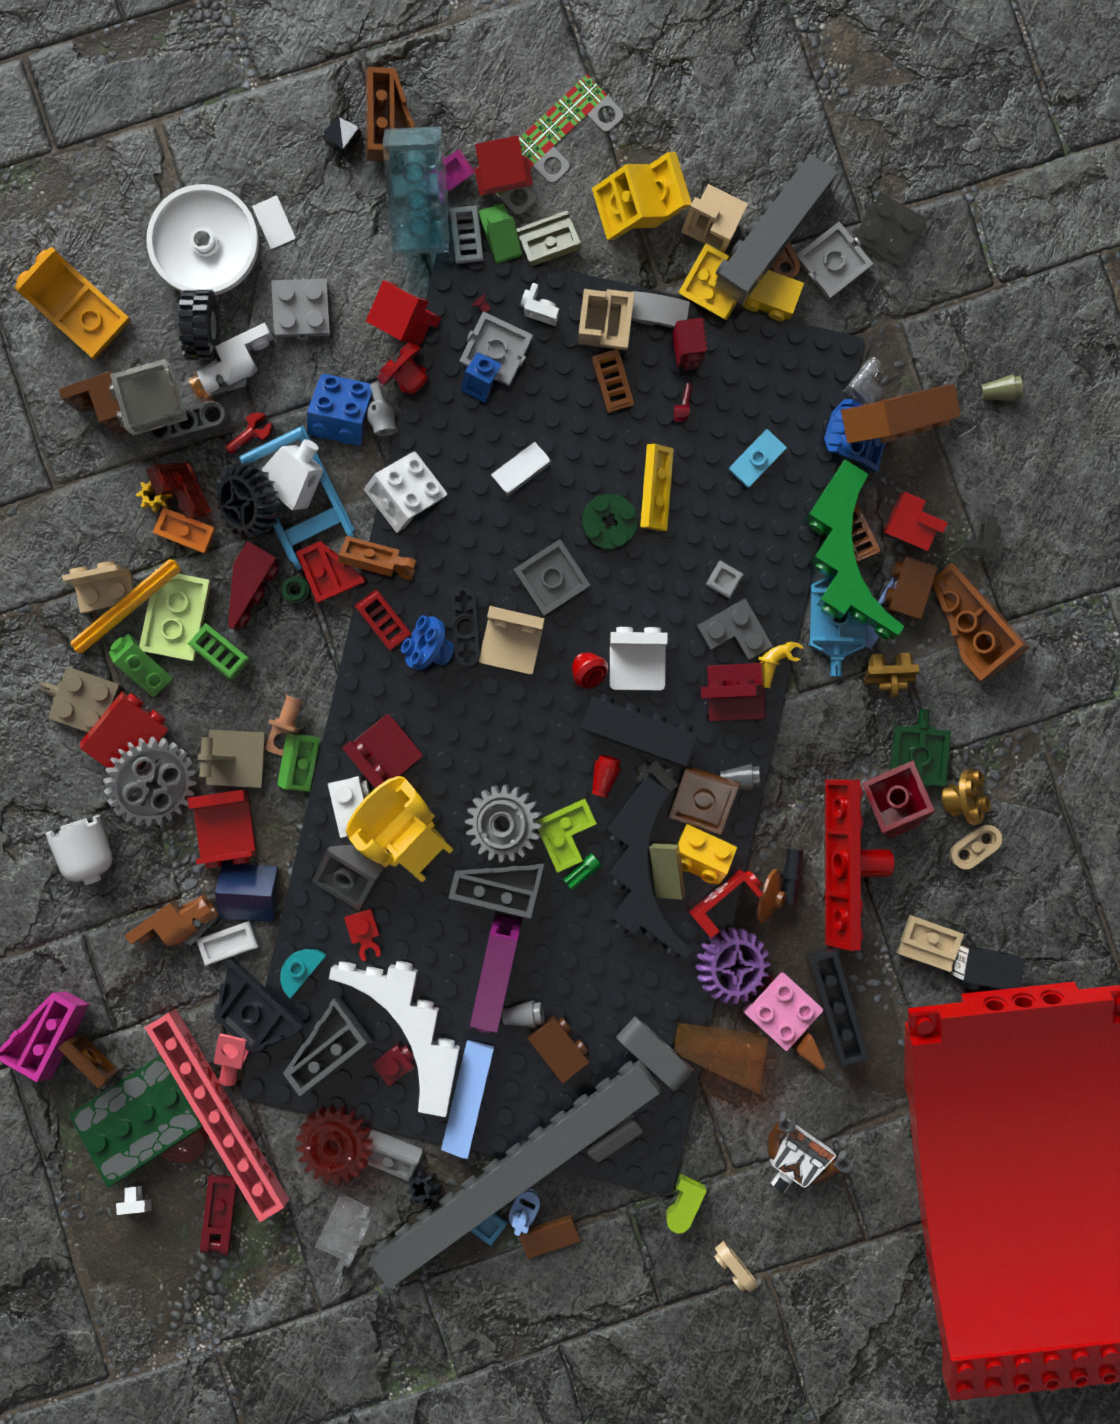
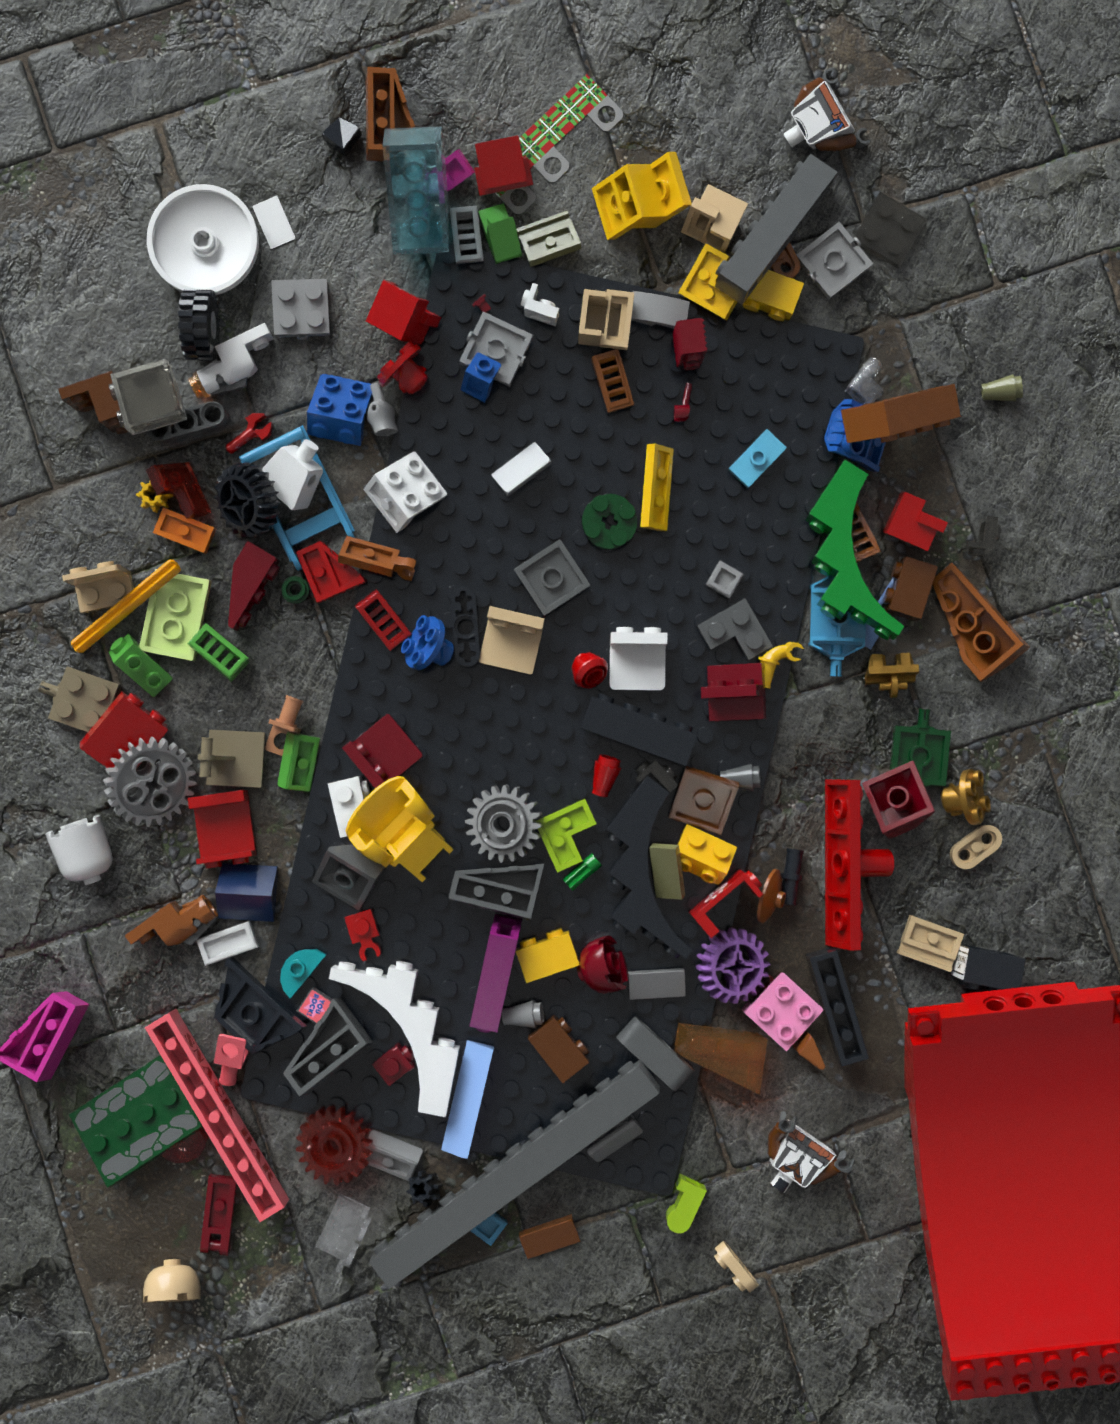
(71, 302): light orange bracket -> none
(89, 1060): reddish brown tile -> none
(133, 1202): white tile -> none
(171, 1283): none -> tan cylinder
(314, 1005): none -> tile
(523, 1216): light blue piece -> none
(546, 955): none -> yellow brick
(602, 966): none -> dark red cylinder
(656, 983): none -> light grey slope
(822, 118): none -> torso

